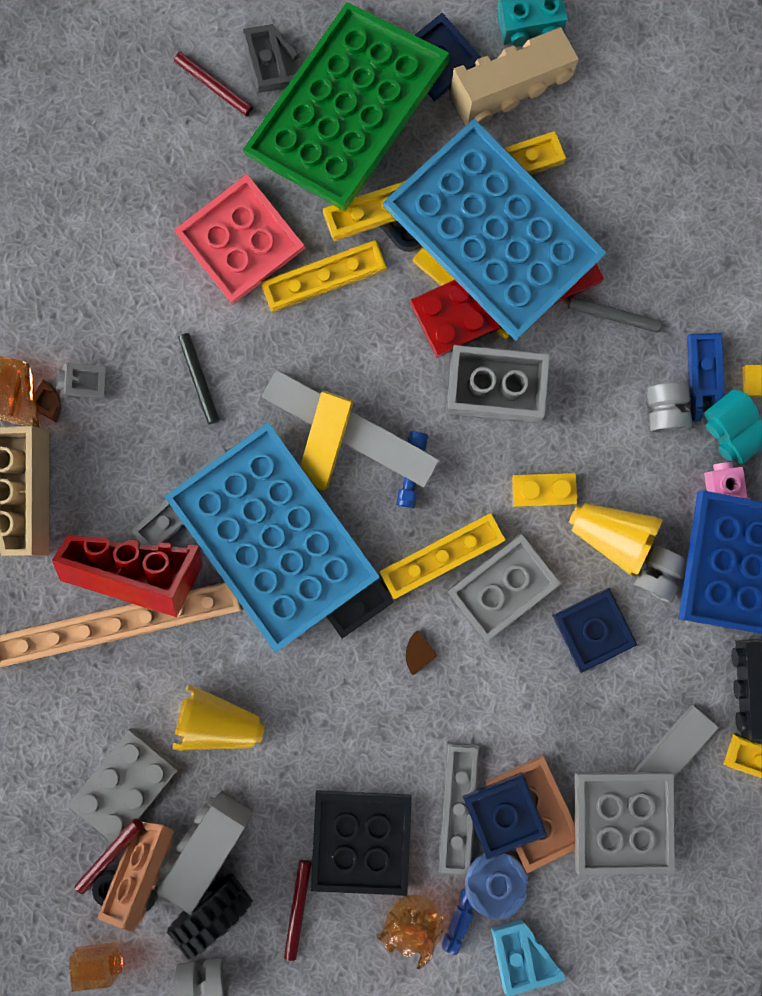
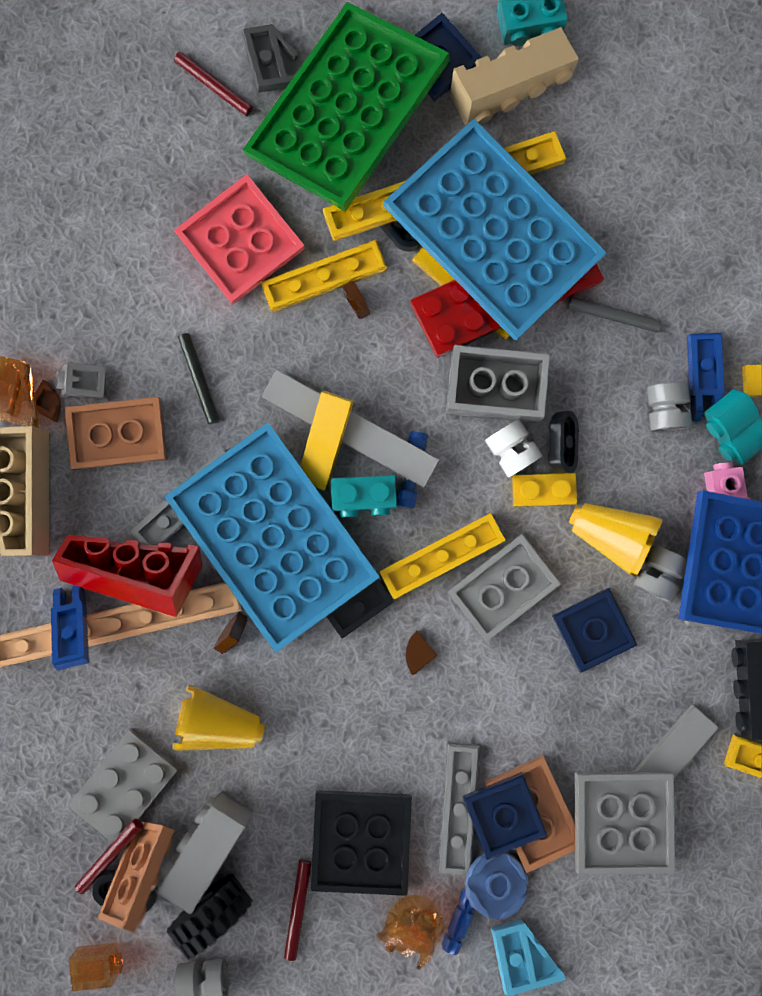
(69, 629): none -> blue hinge
(115, 433): none -> nougat plate
(231, 634): none -> reddish brown tile
(352, 292): none -> reddish brown tile
(363, 494): none -> teal brick
(513, 436): none -> white wheel
(563, 442): none -> black plate

